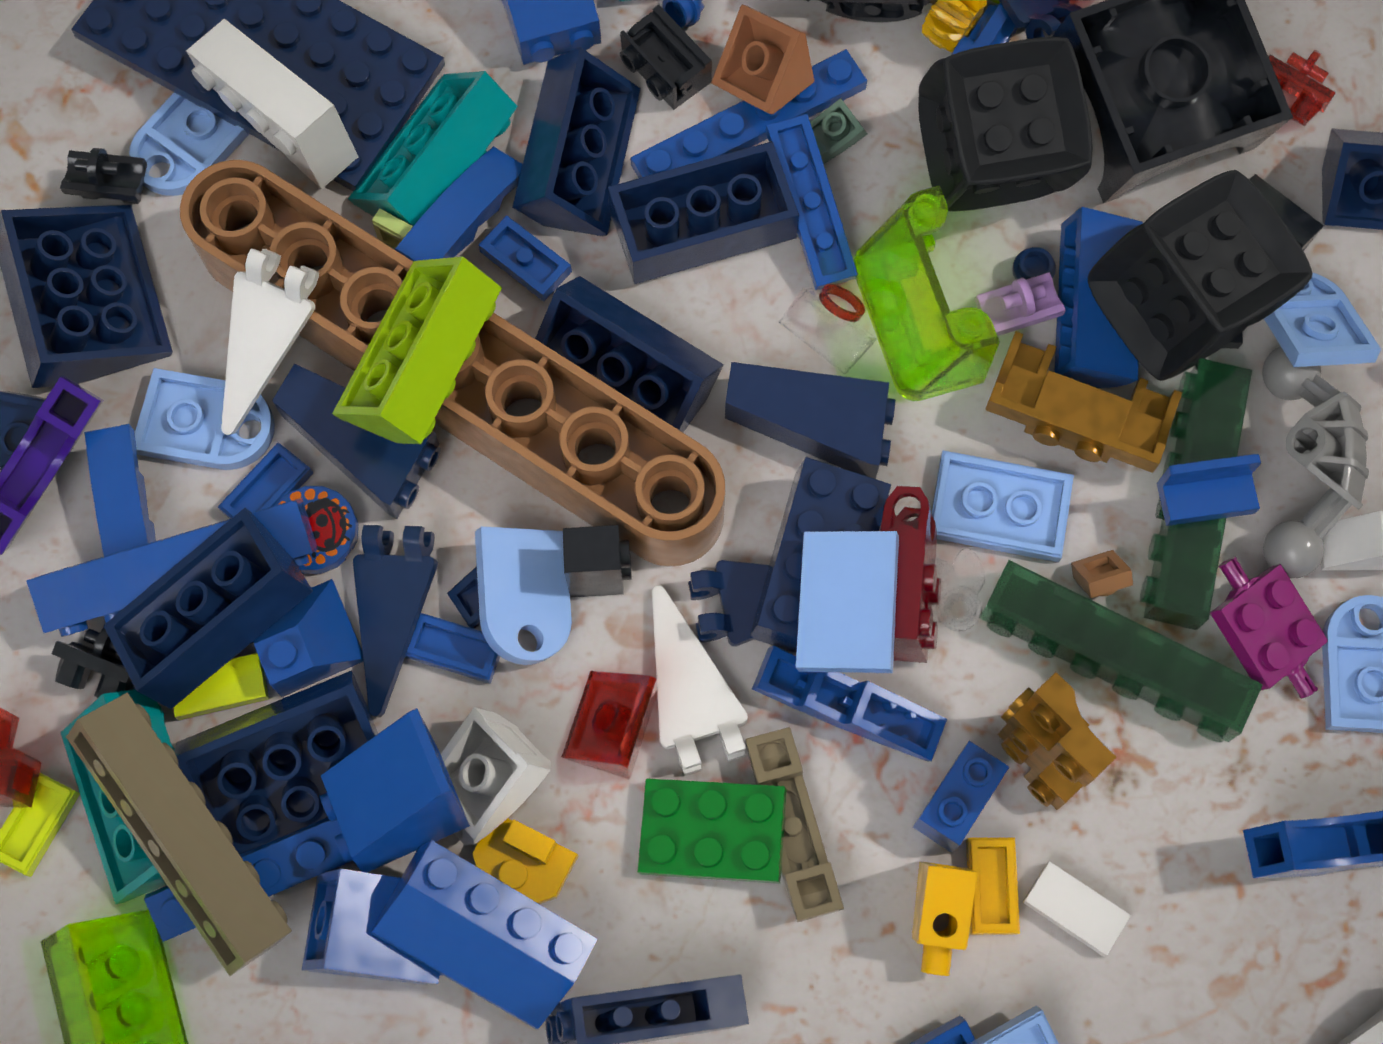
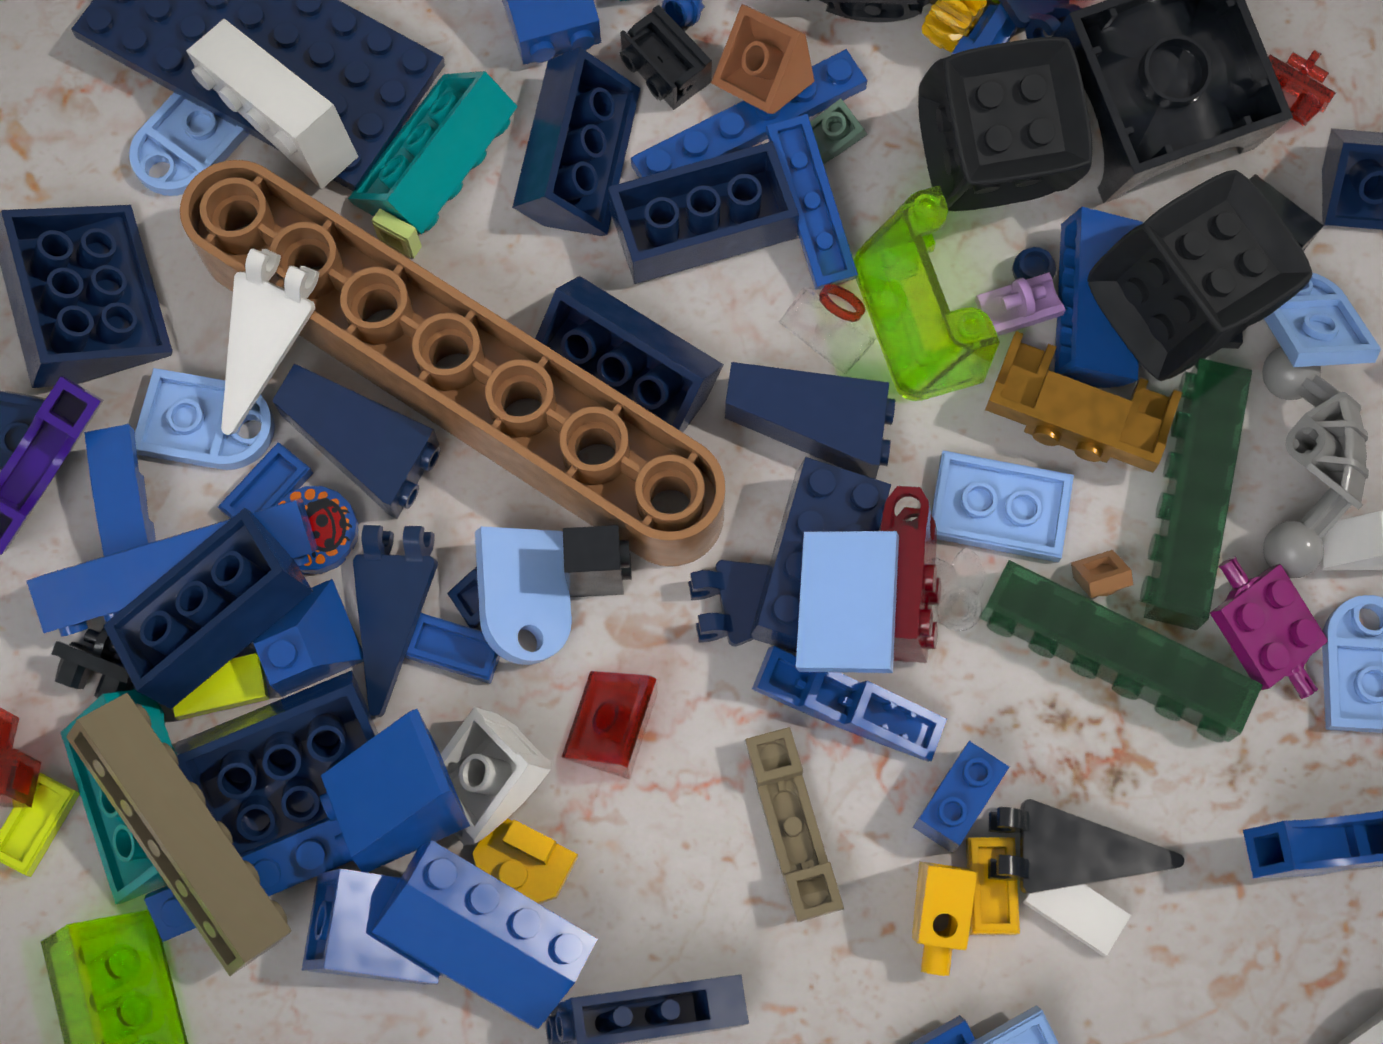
(104, 176): black hips -> none
(419, 350): lime slope -> none
(462, 208): blue slope -> none
(525, 258): blue plate -> none
(691, 690): white flag -> none
(712, 830): green plate -> none
(1054, 742): pearl gold bracket -> none
(1070, 850): none -> black flag
(1209, 490): blue panel -> none

